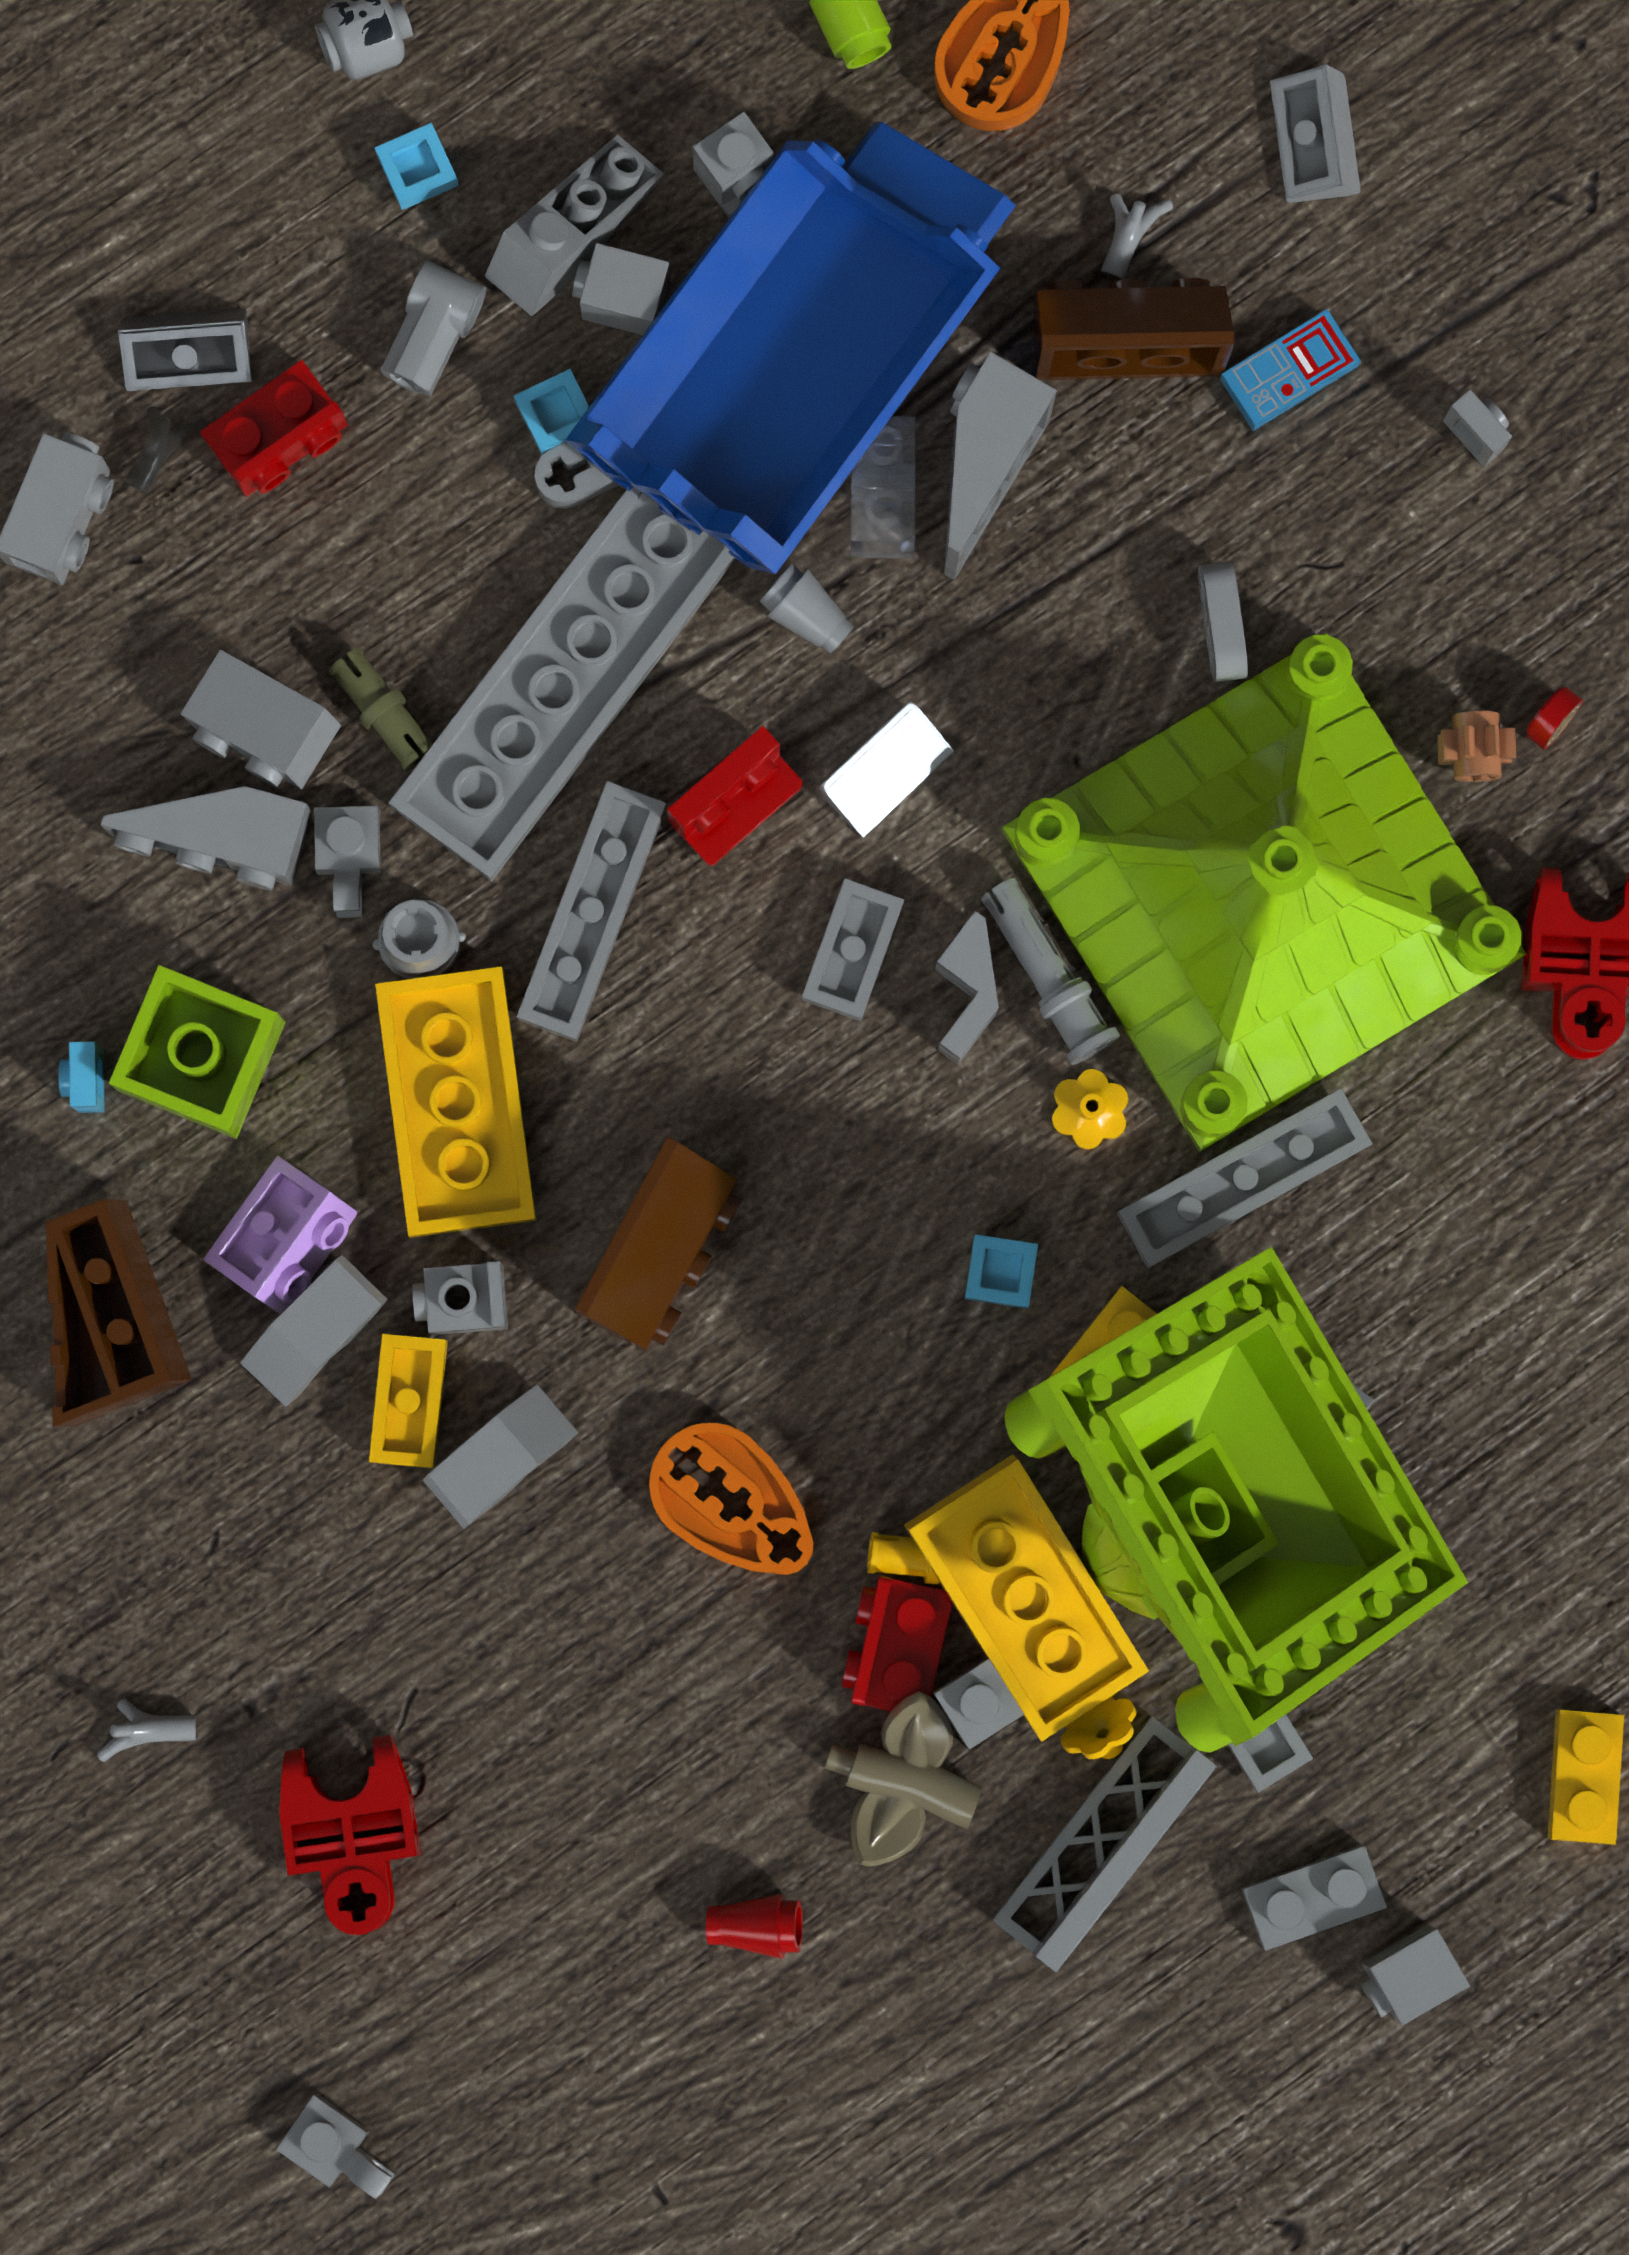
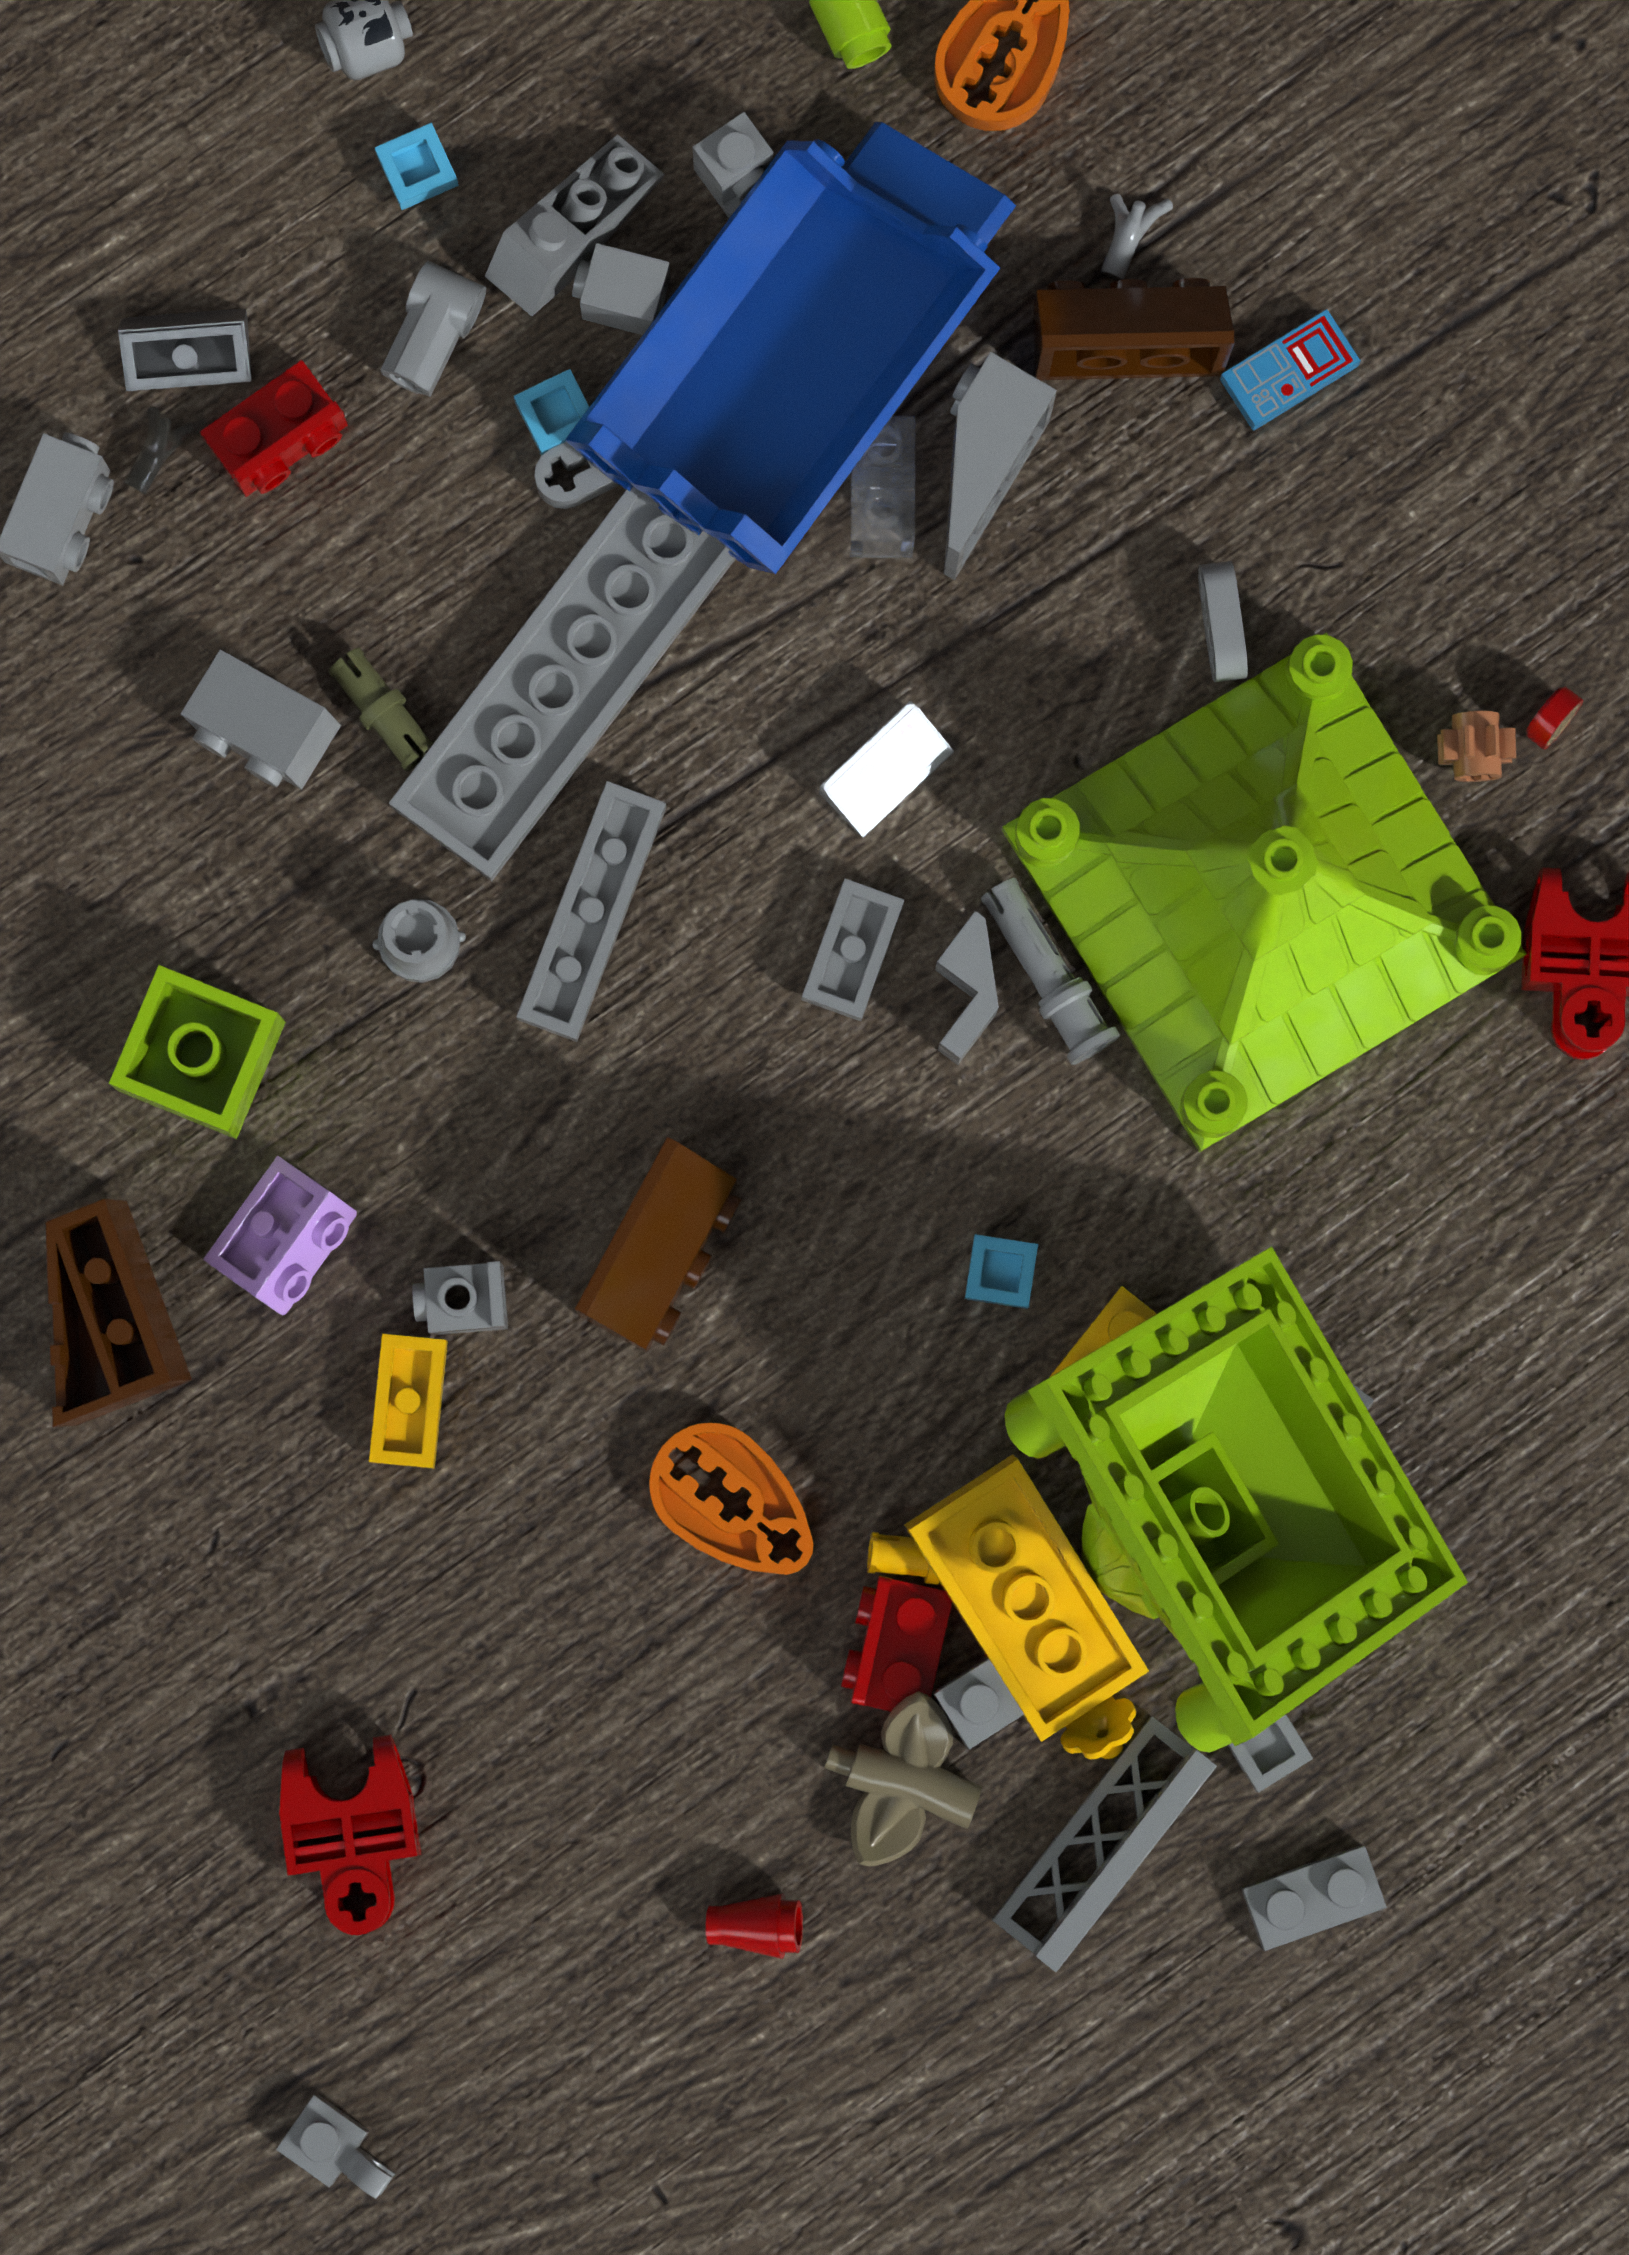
(83, 1077): medium azure plate -> none
(146, 1729): light grey bar -> none
(229, 828): light grey slope -> none
(313, 1330): light grey slope -> none
(347, 847): light grey plate -> none
(455, 1102): yellow plate -> none
(500, 1456): light grey slope -> none
(734, 798): red bracket -> none
(806, 609): light grey cone -> none
(1085, 1126): yellow plant -> none
(1244, 1178): light grey plate -> none
(1315, 135): light grey slope -> none
(1413, 1976): light grey brick -> none
(1479, 426): light grey plate -> none
(1585, 1777): yellow plate -> none

